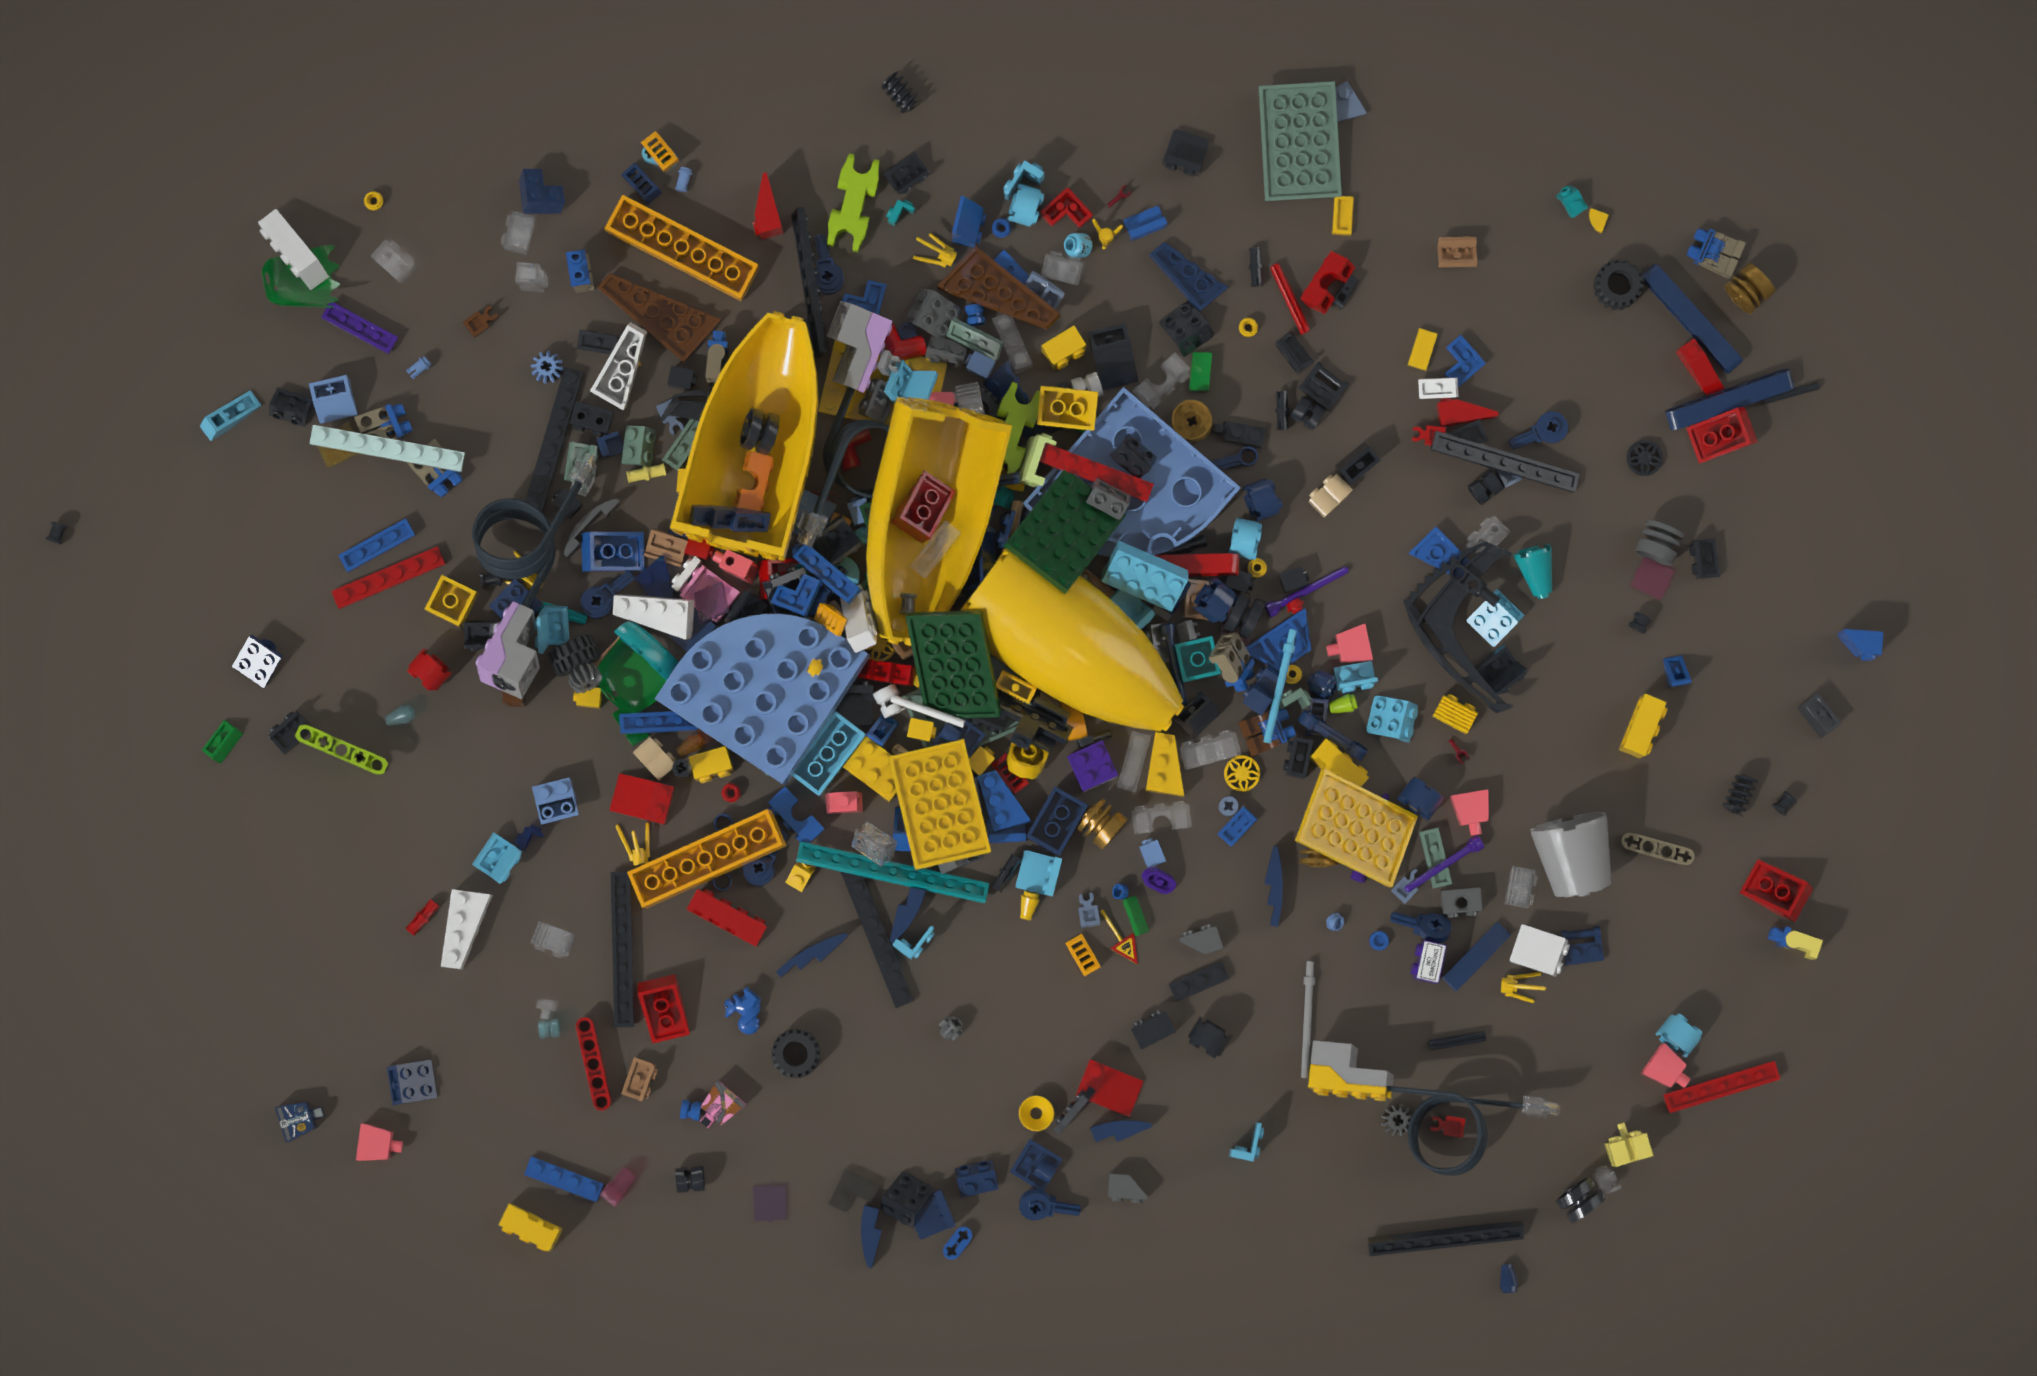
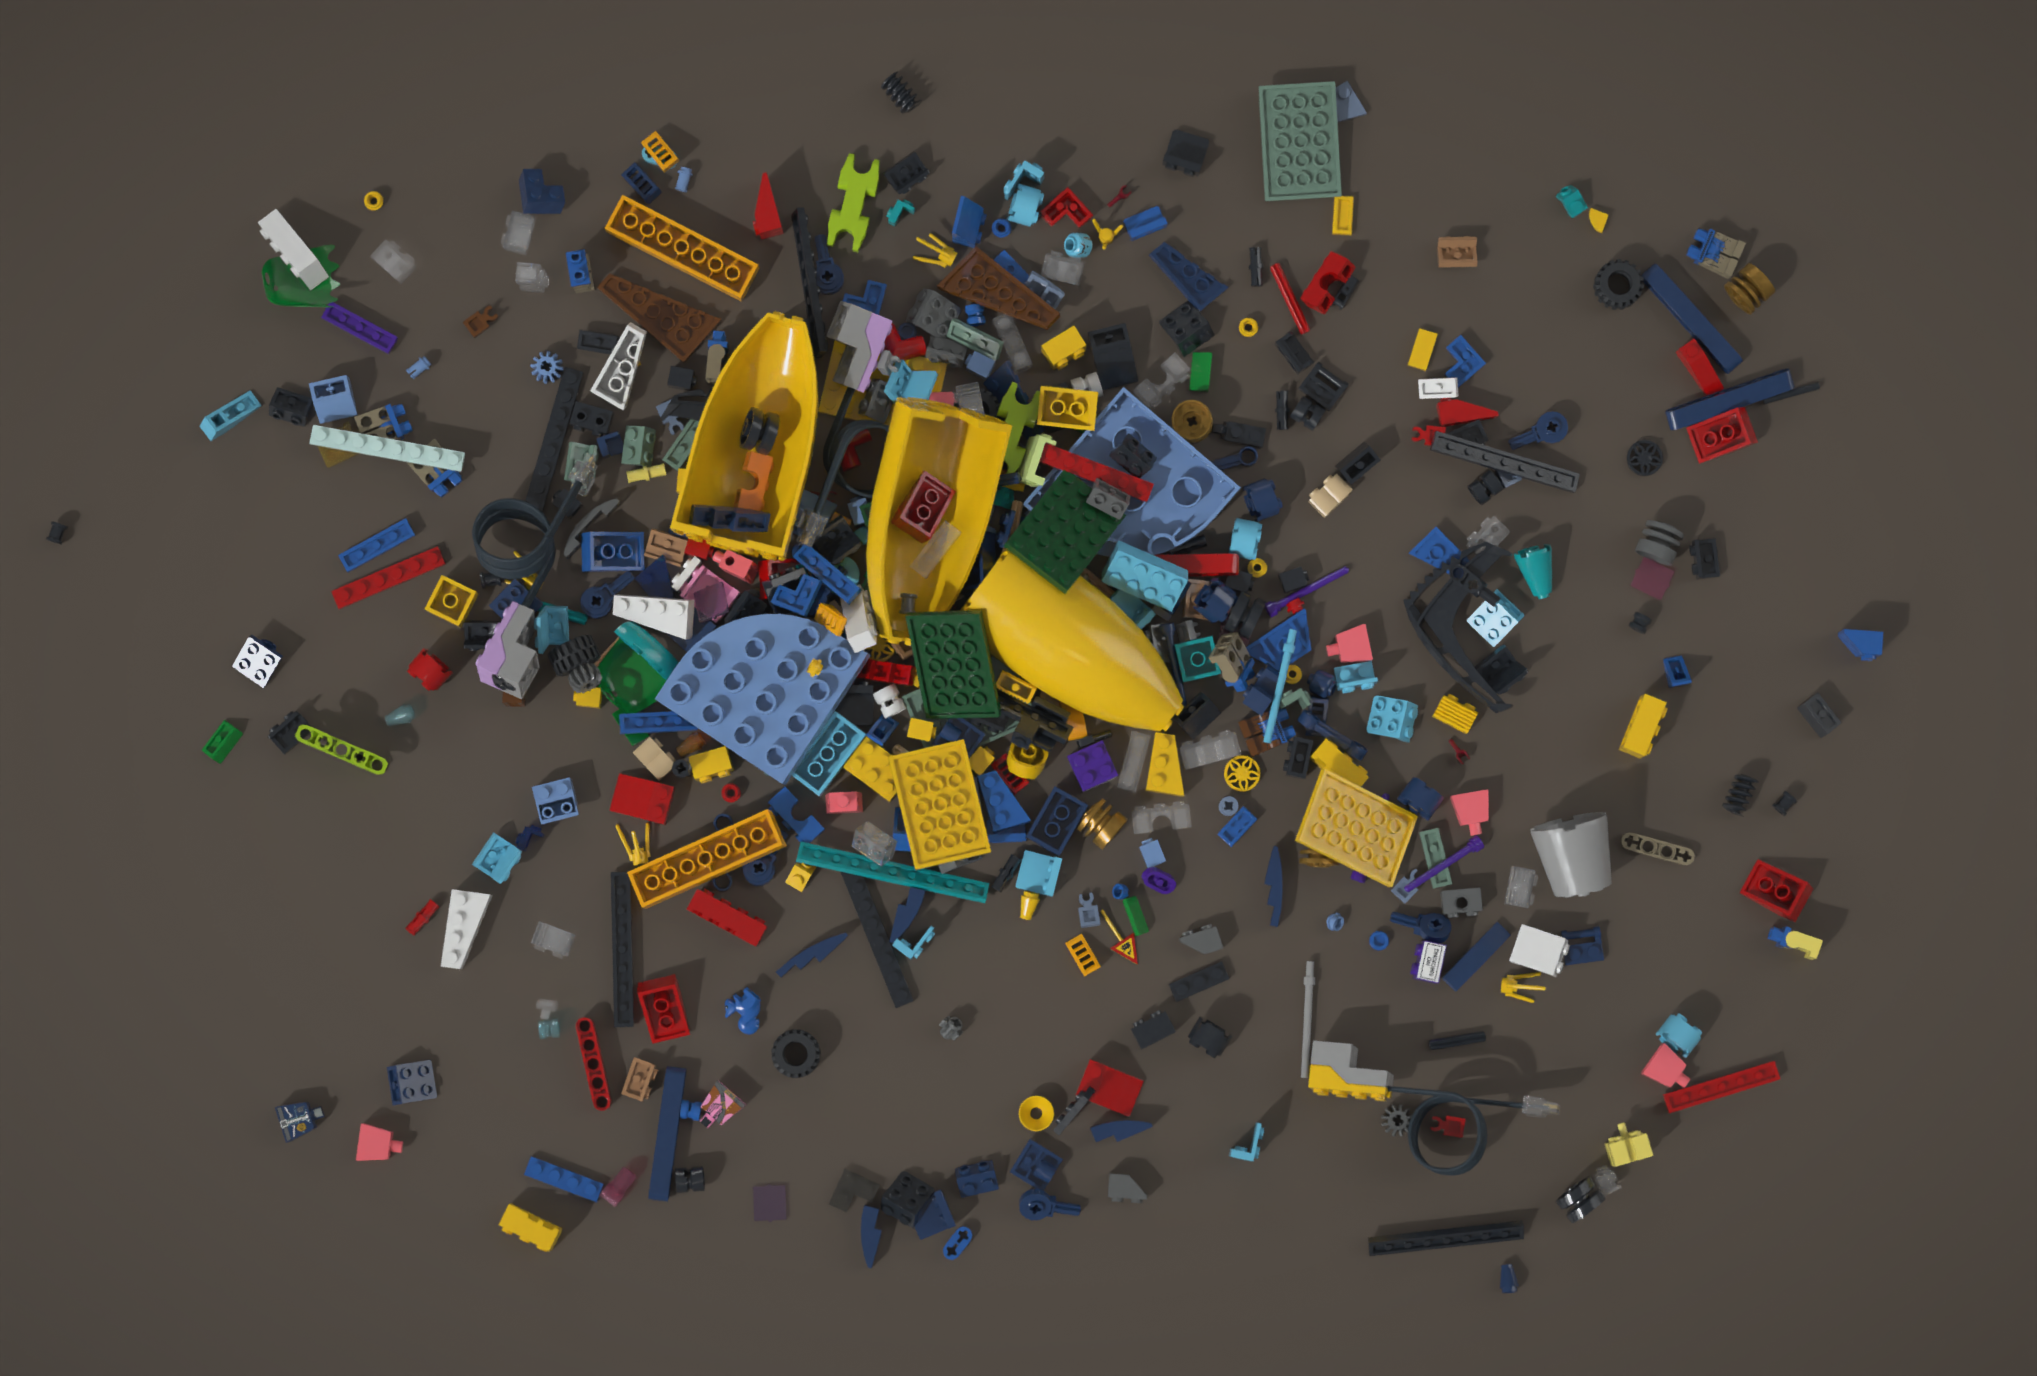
(667, 1134): none -> dark blue beam
(928, 711): white bar -> none
(1343, 704): lime cone -> none

